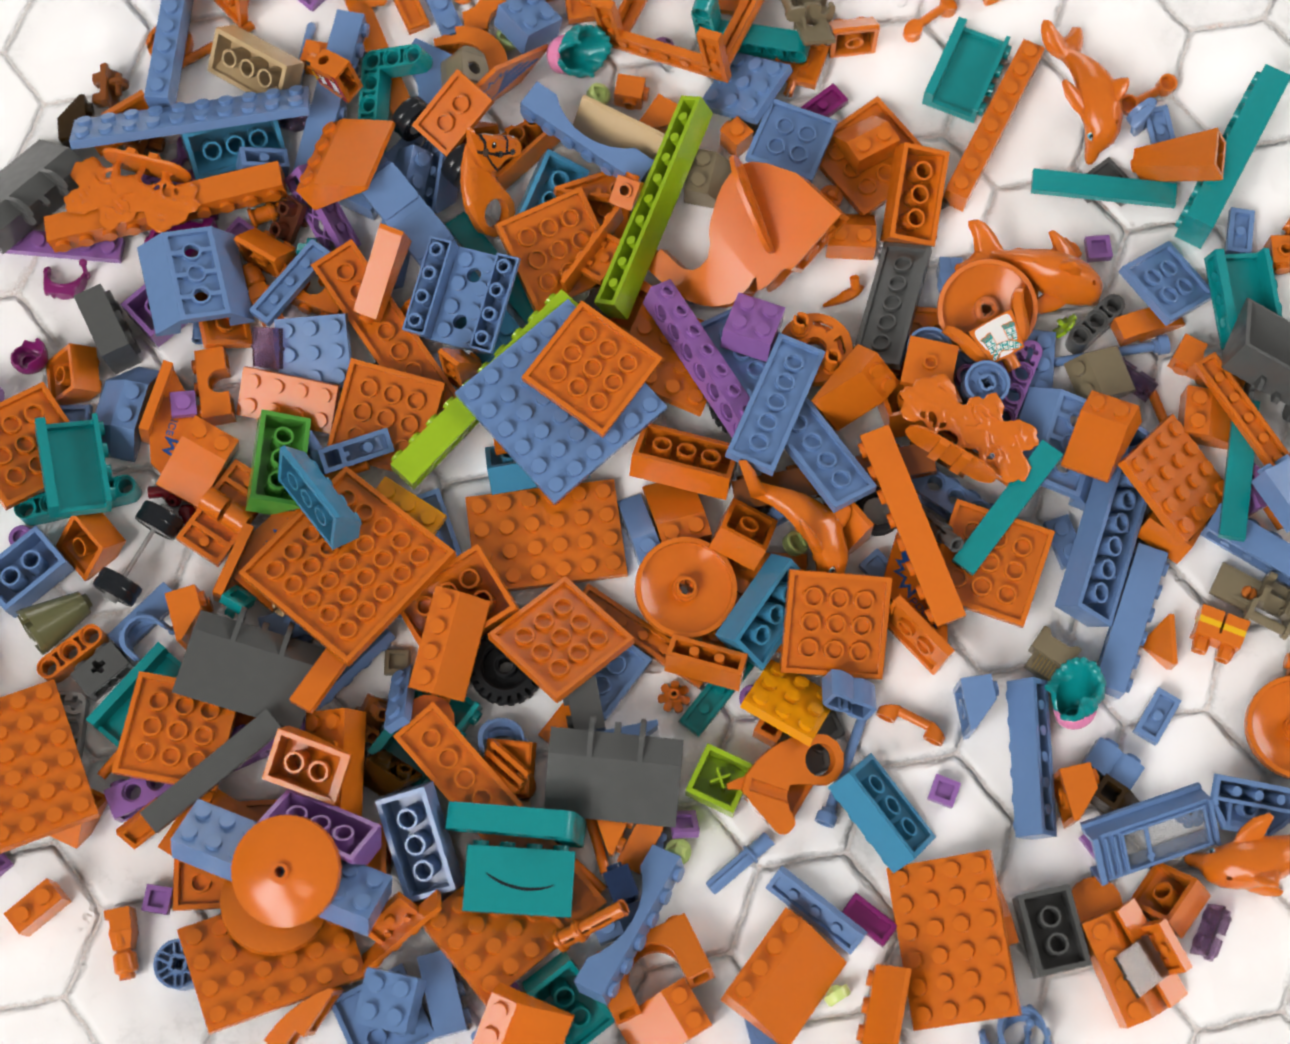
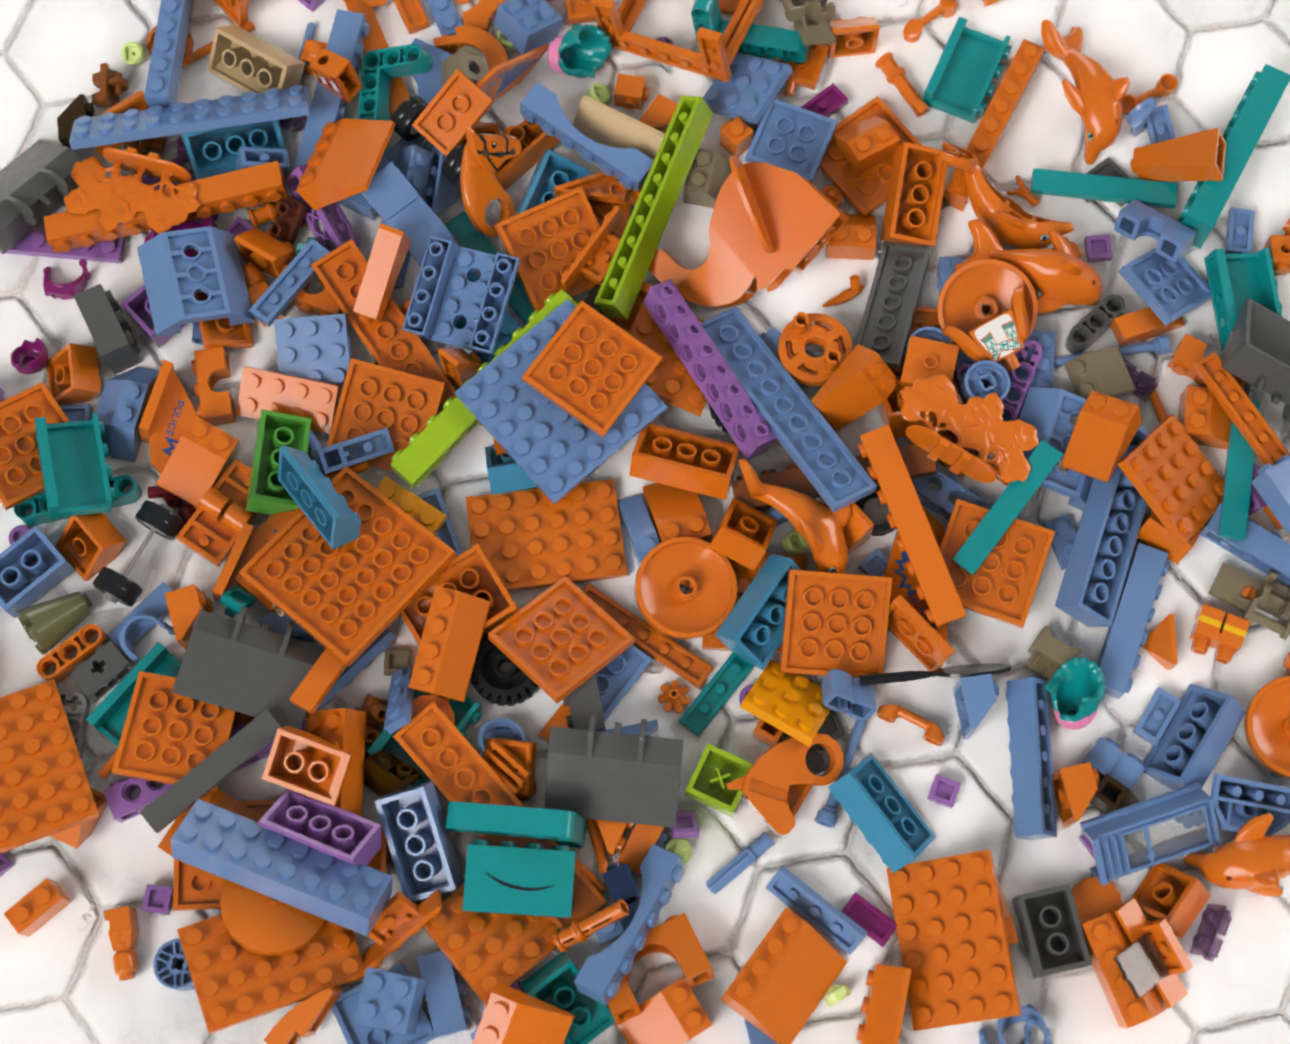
(133, 53): none -> yellowish green tile
(135, 830): orange tile -> none
(183, 404): medium lavender plate -> none
(267, 347): clear purple piece -> none
(309, 864): orange dish -> none
(626, 191): orange brick -> none
(705, 662): orange brick -> none
(752, 327): medium lavender brick -> none
(775, 404): medium blue plate -> none
(896, 77): none -> orange pin
(950, 539): dark grey pin -> none
(952, 671): none -> black piece
(999, 212): none -> orange animal
(1024, 192): none -> orange bar
(1064, 325): lime plant -> none
(1141, 220): none -> medium blue arch
(1194, 738): none -> medium blue slope

